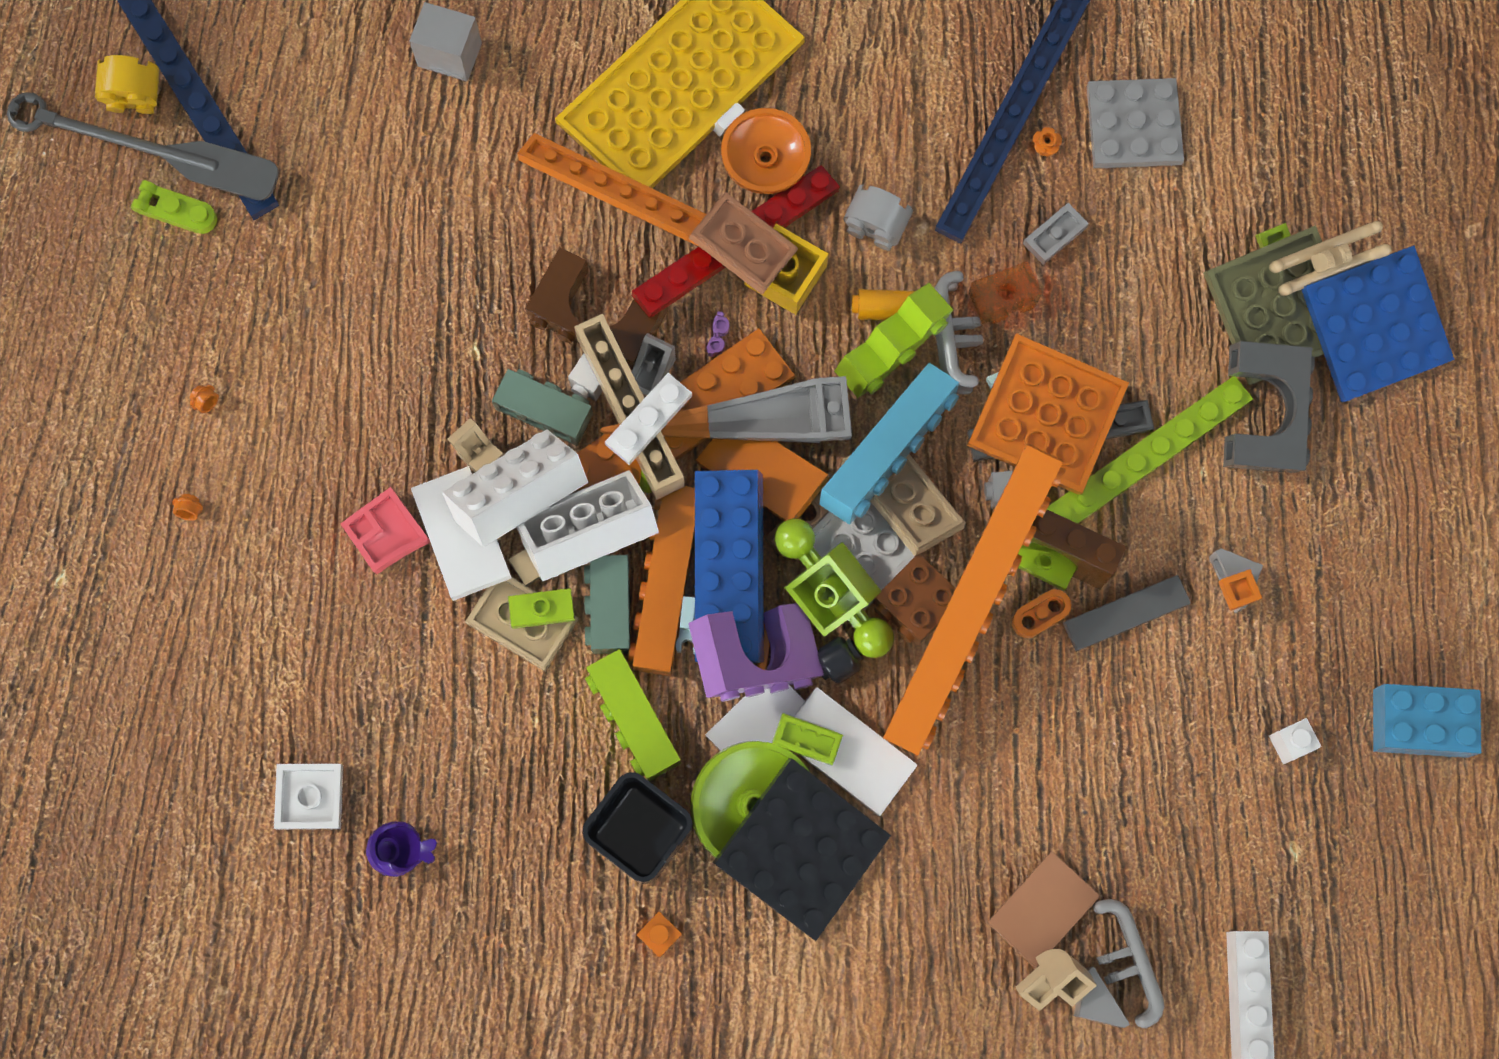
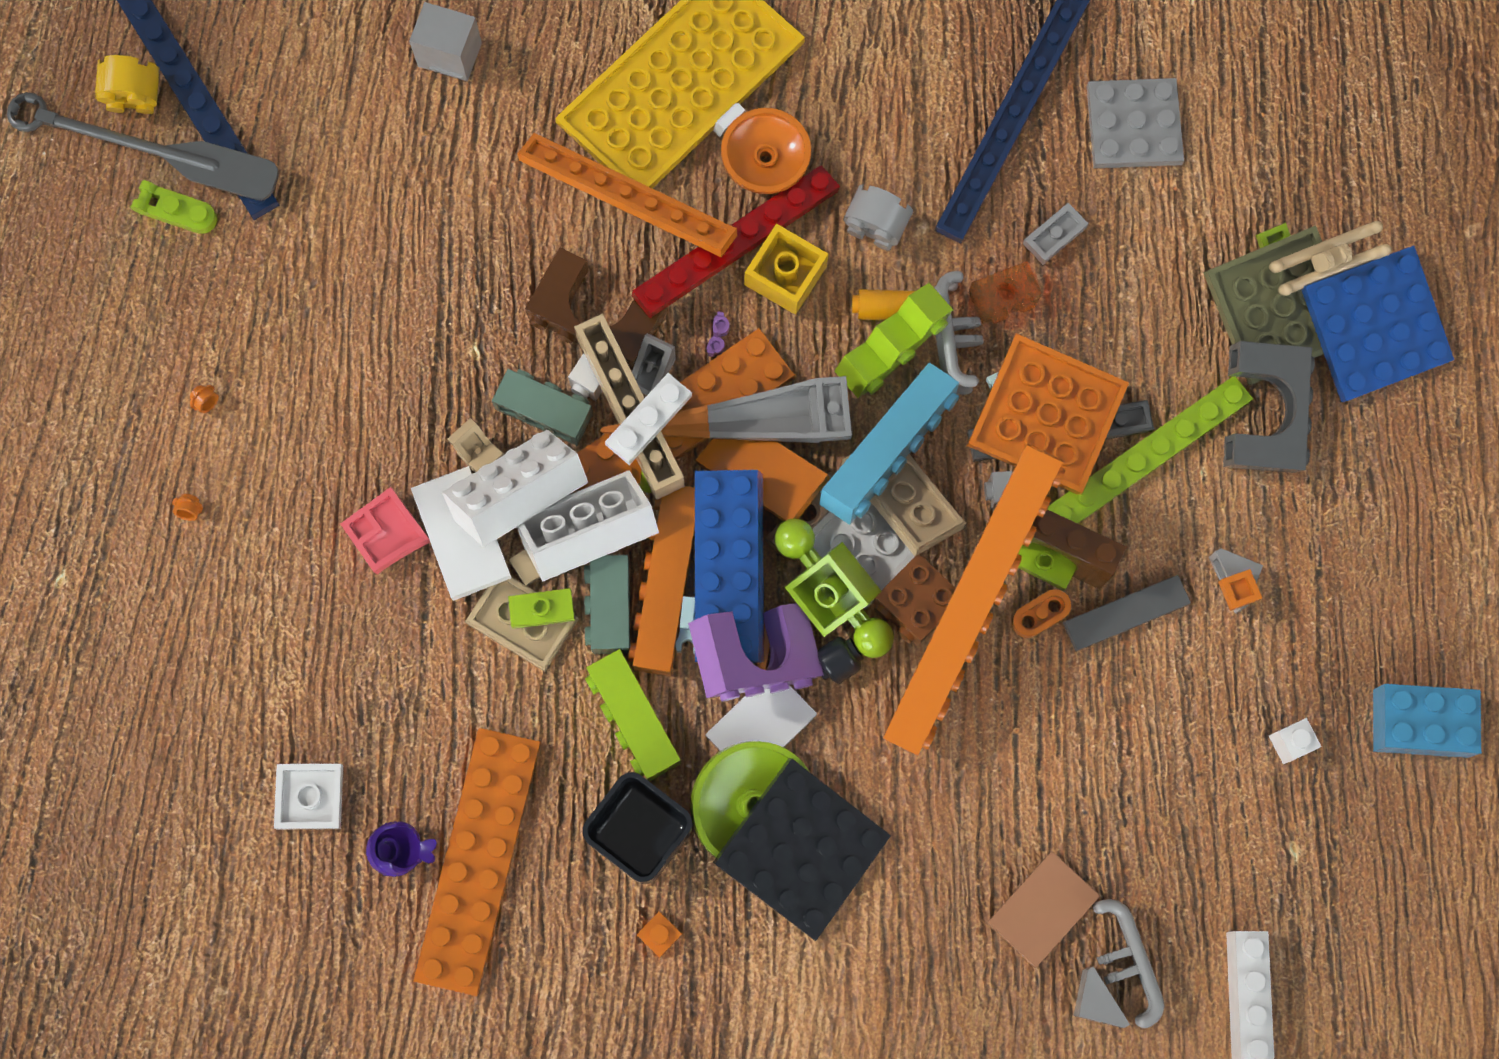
(477, 862): none -> orange plate
(743, 243): nougat tile -> none
(807, 739): lime plate -> none
(865, 761): white tile -> none
(1044, 148): orange plate -> none
(1056, 976): tan brick -> none

